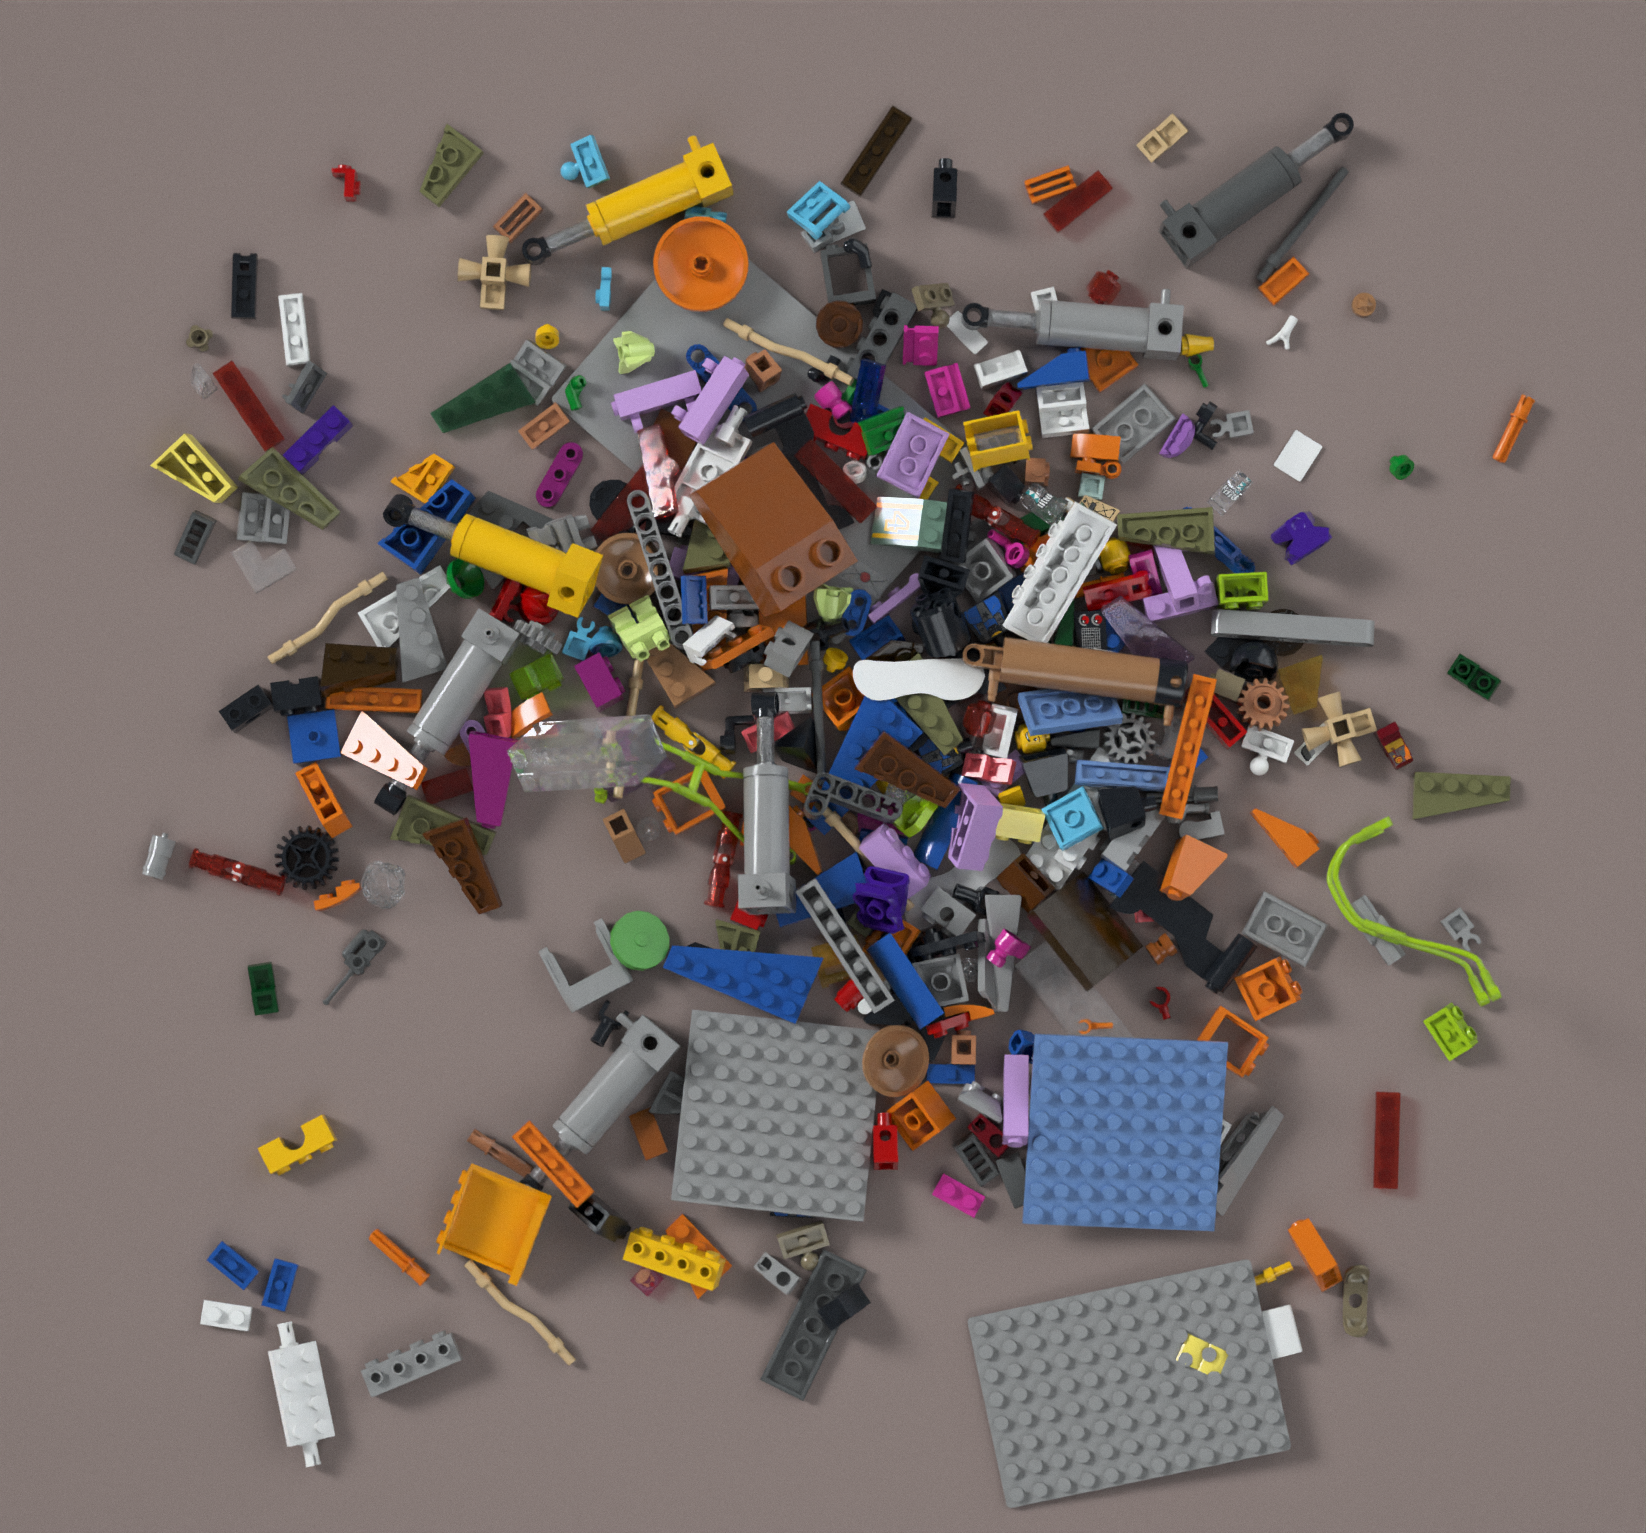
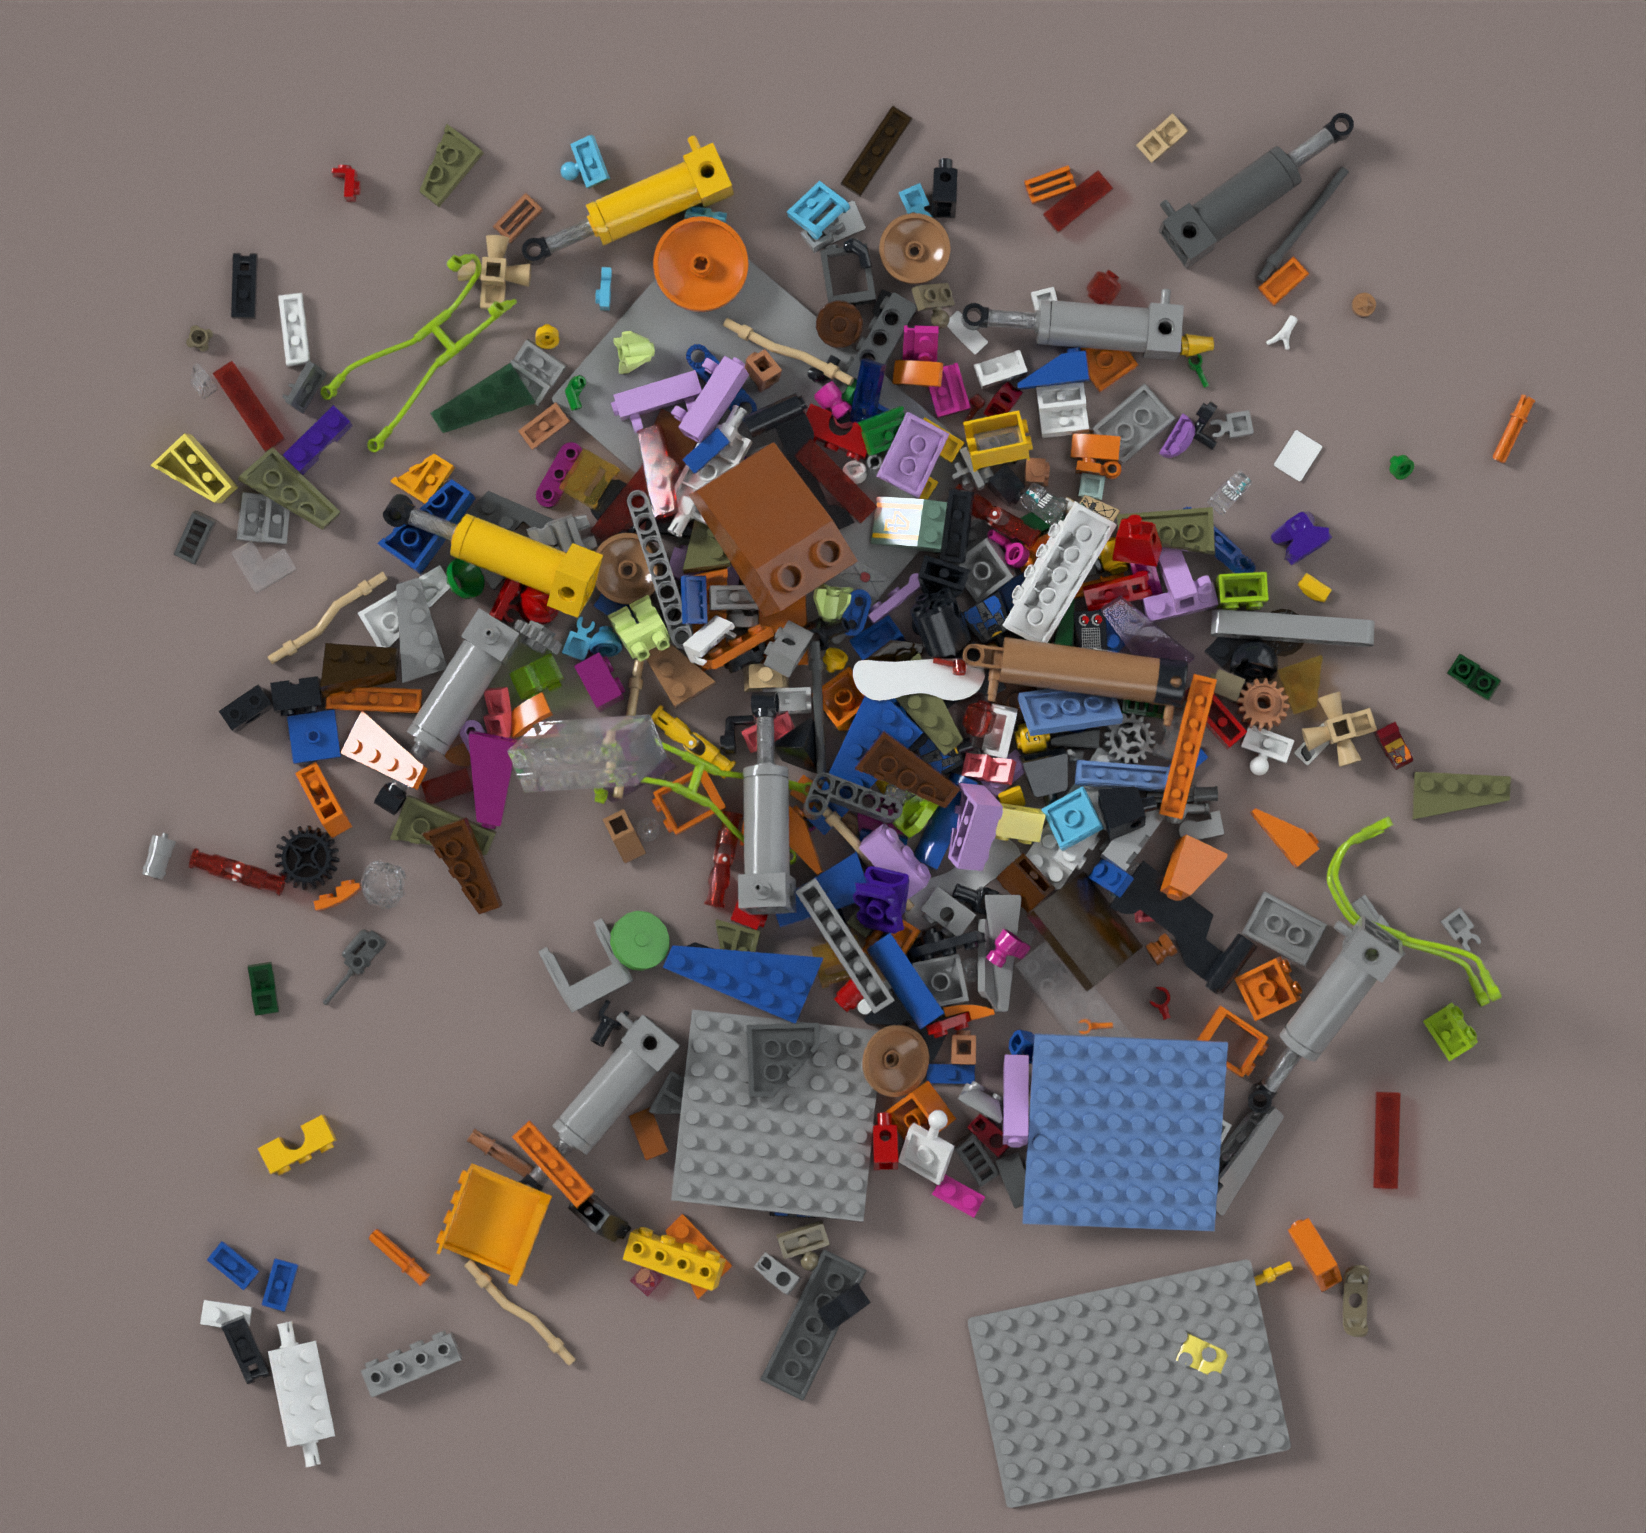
(245, 1349): none -> black plate
(495, 311): none -> lime bar
(582, 475): none -> clear yellow plate
(706, 450): none -> blue piece
(777, 1054): none -> dark grey plate
(914, 200): none -> medium azure plate
(916, 232): none -> medium nougat dish
(918, 373): none -> orange slope
(926, 1151): none -> white plate
(958, 665): none -> clear red hand
(977, 403): none -> clear red hand
(1137, 542): none -> red torso
(1281, 1331): white slope -> none
(1313, 588): none -> yellow piece
(1331, 1001): none -> light grey piece

